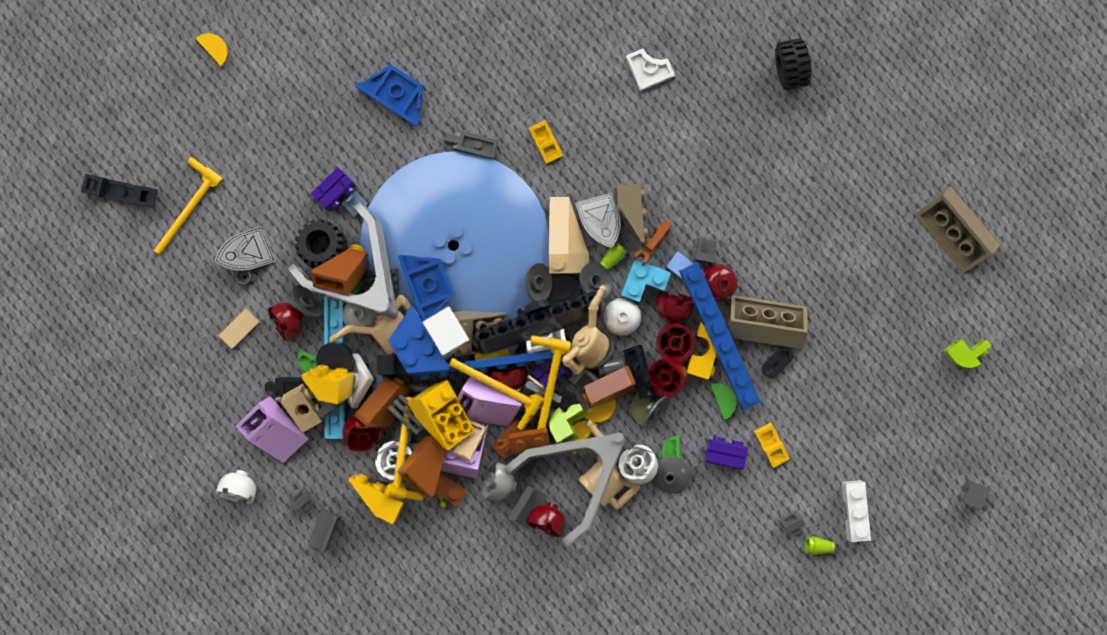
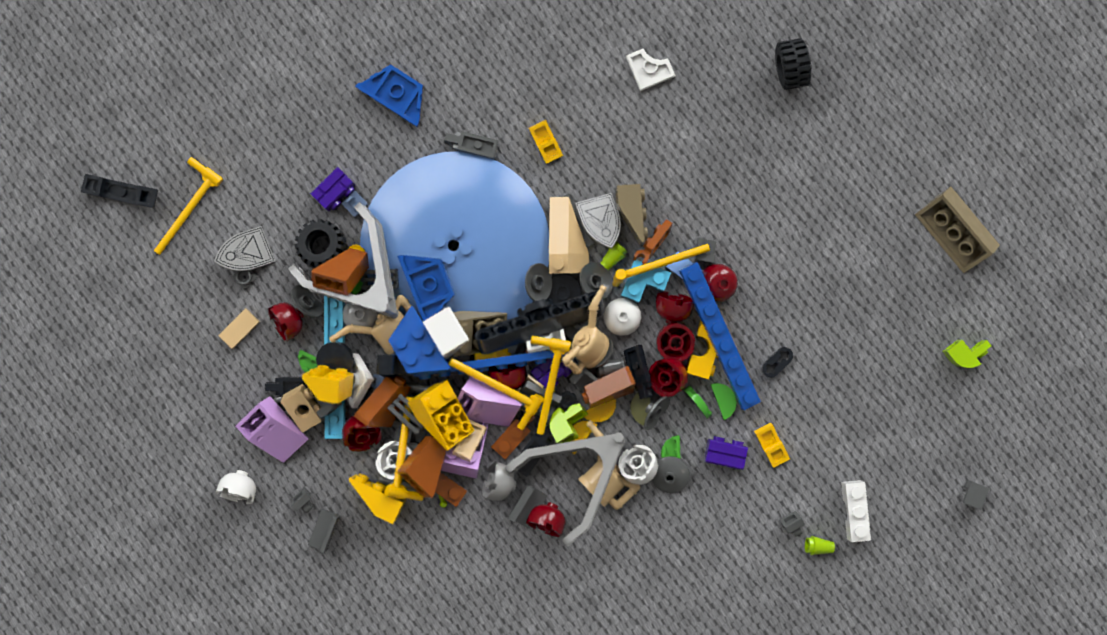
(215, 47): yellow tile -> none
(524, 440): dark orange plate -> none
(621, 274): none -> yellow bar
(698, 401): none -> bright green tile
(767, 322): dark tan slope -> none

